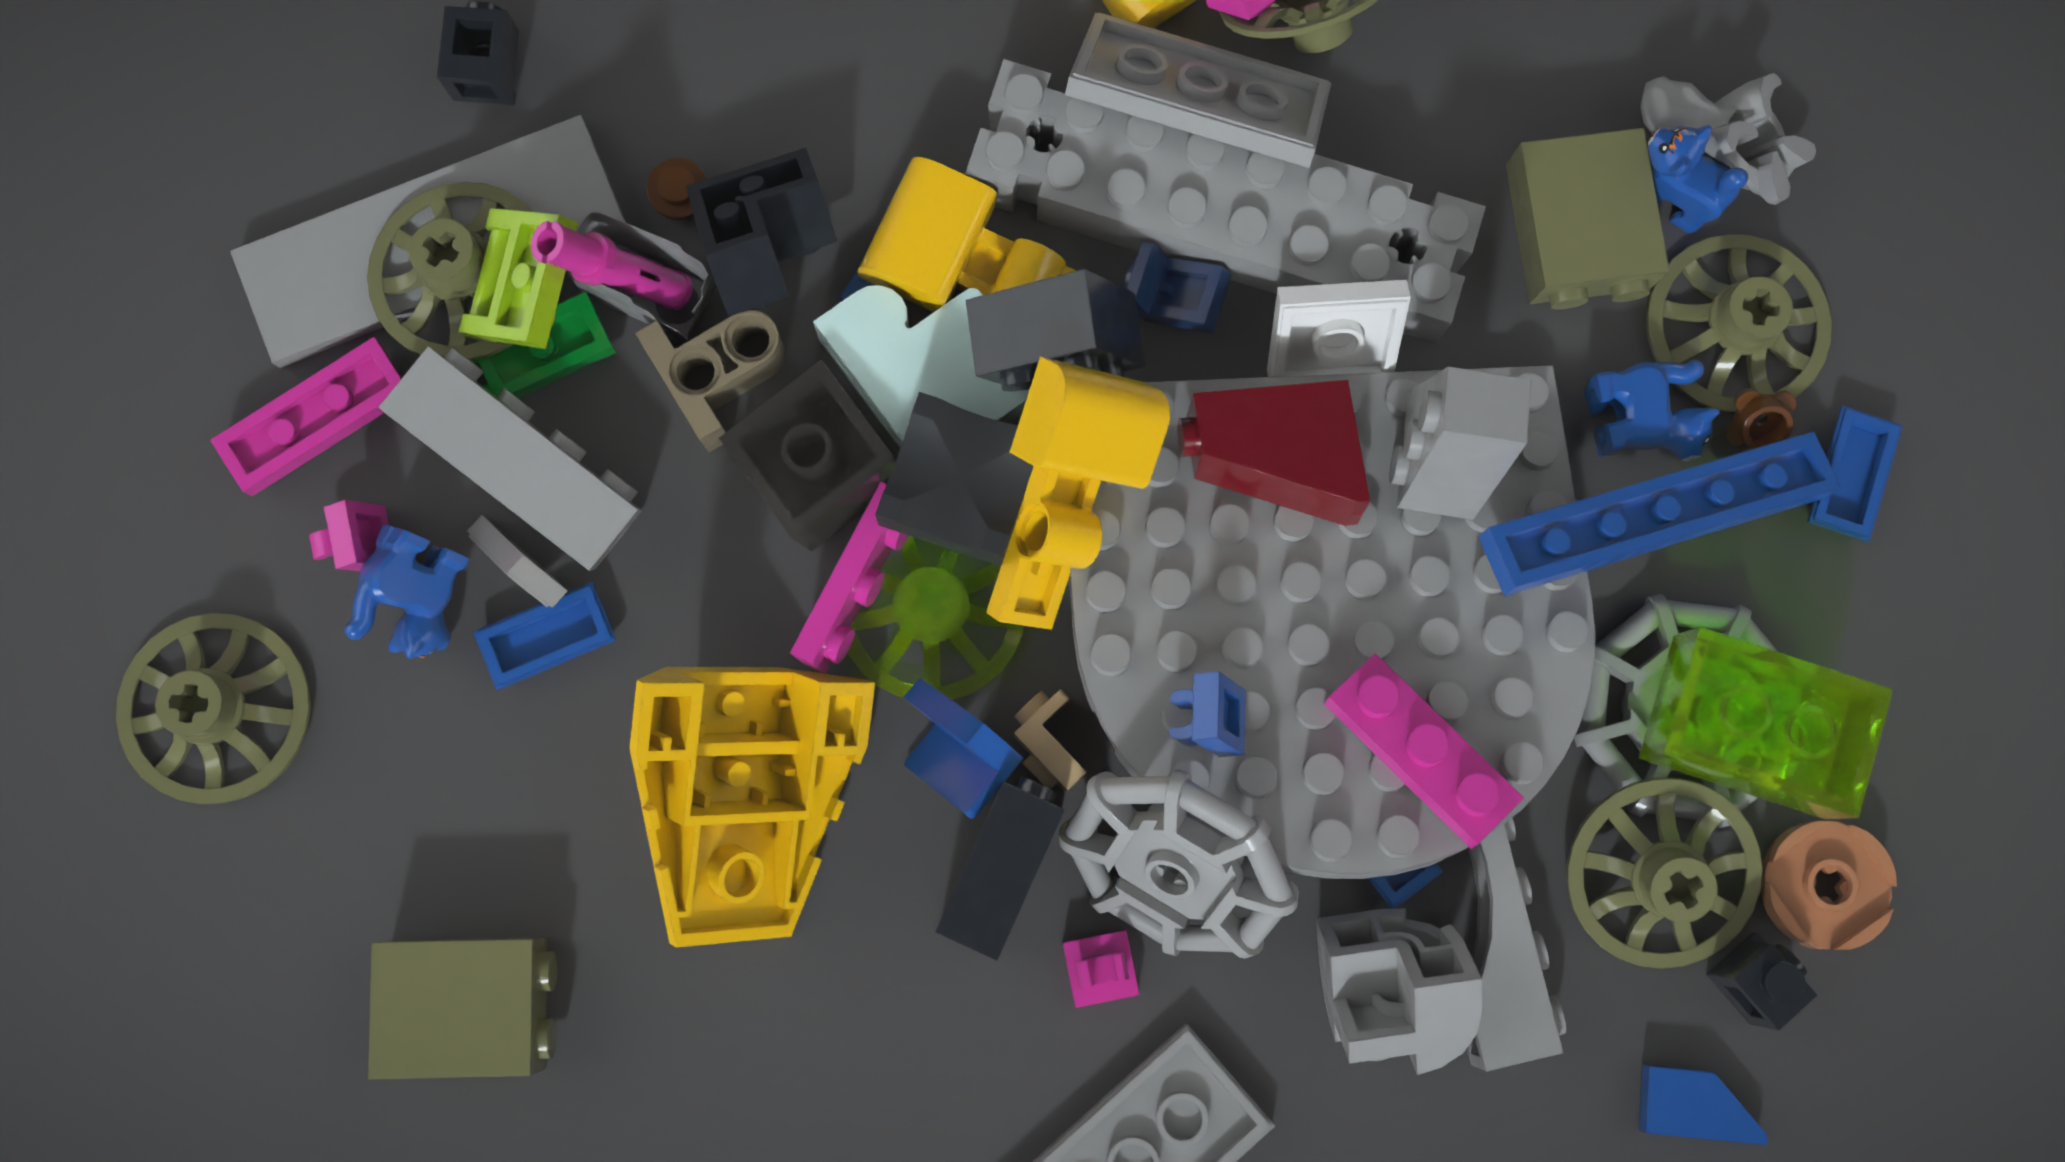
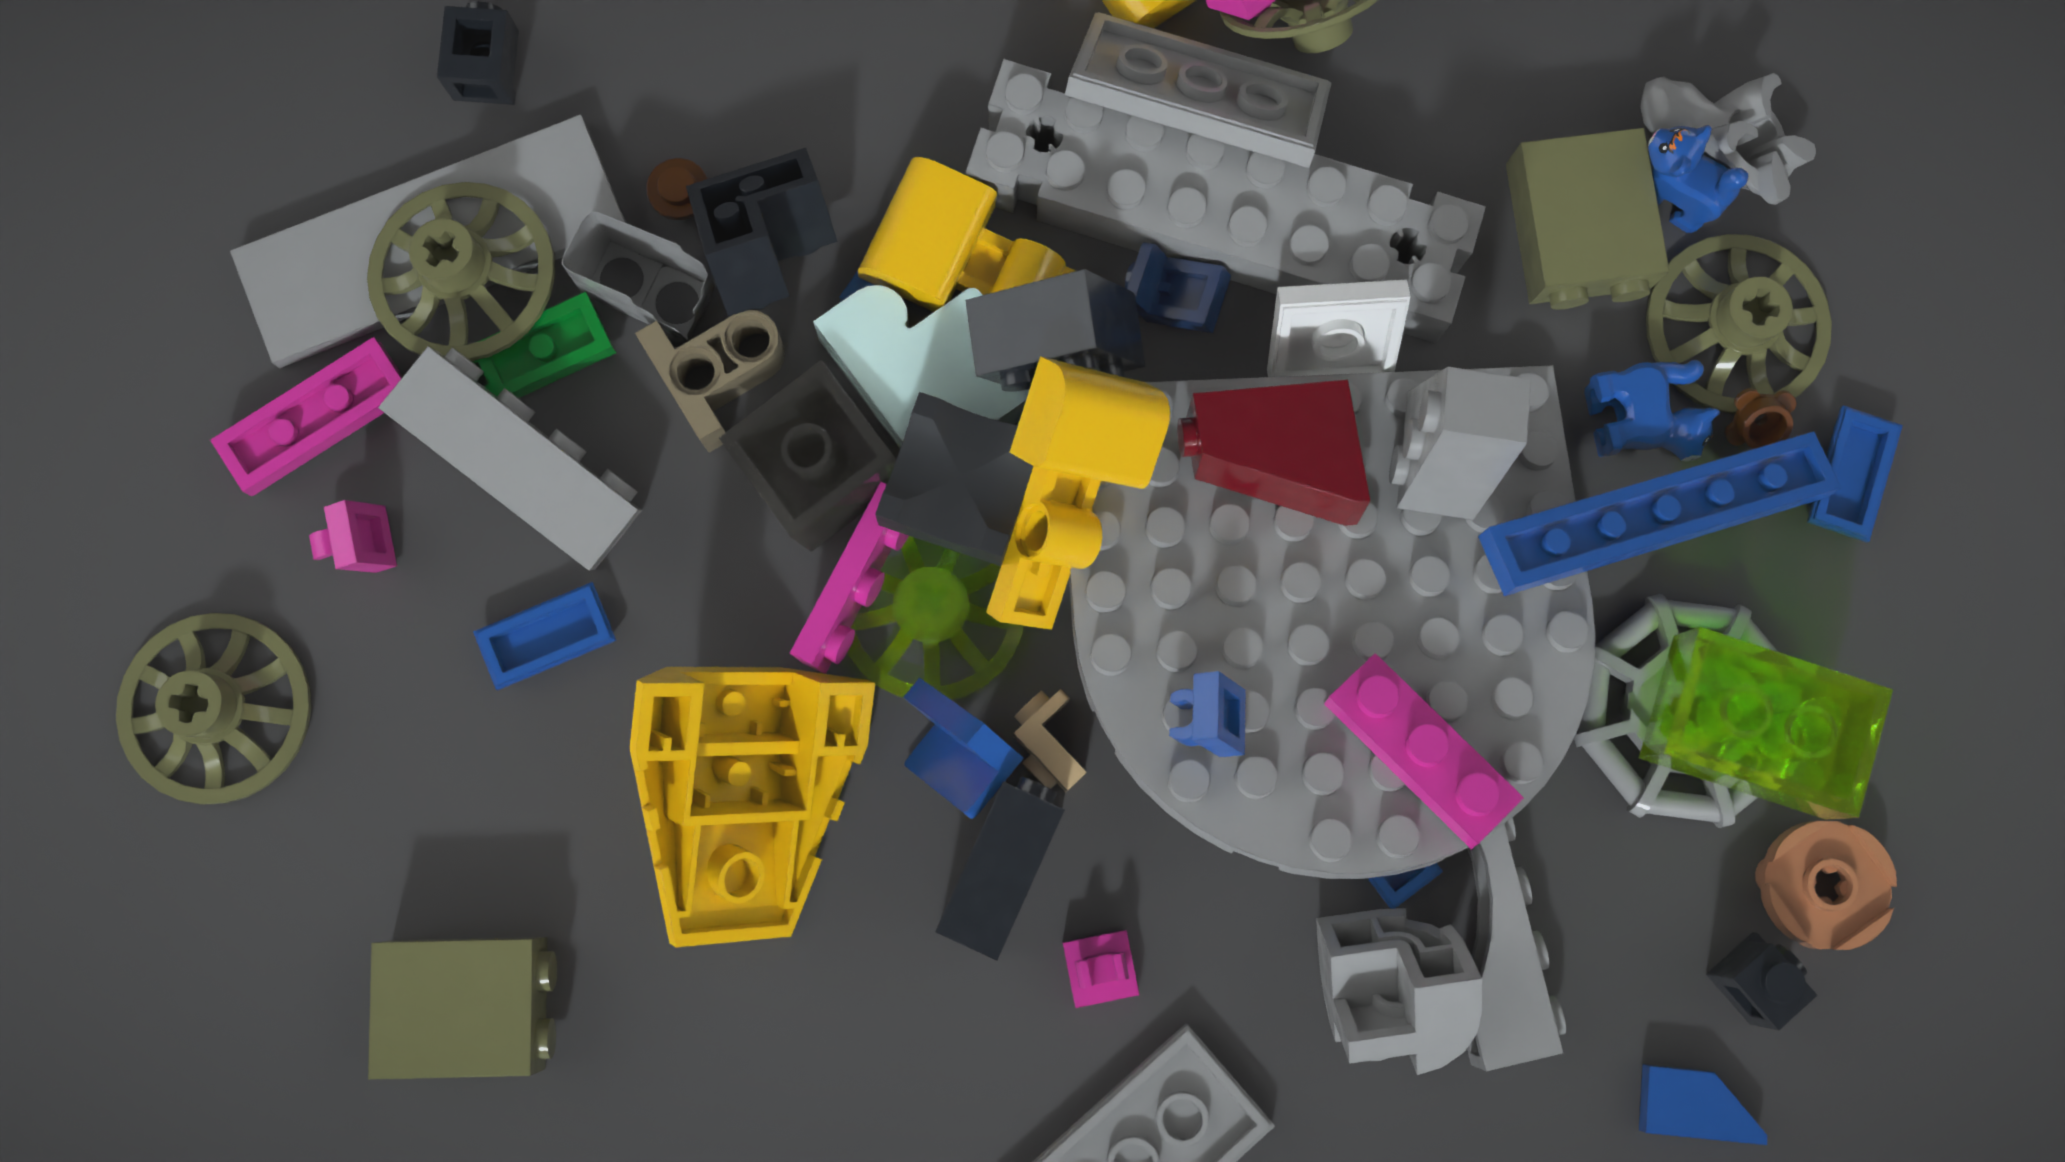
(398, 580): blue animal -> none
(514, 291): lime plate -> none
(516, 562): light grey tile -> none
(596, 261): dark pink pin -> none
(1164, 836): light grey plate -> none
(1668, 876): olive wheel -> none

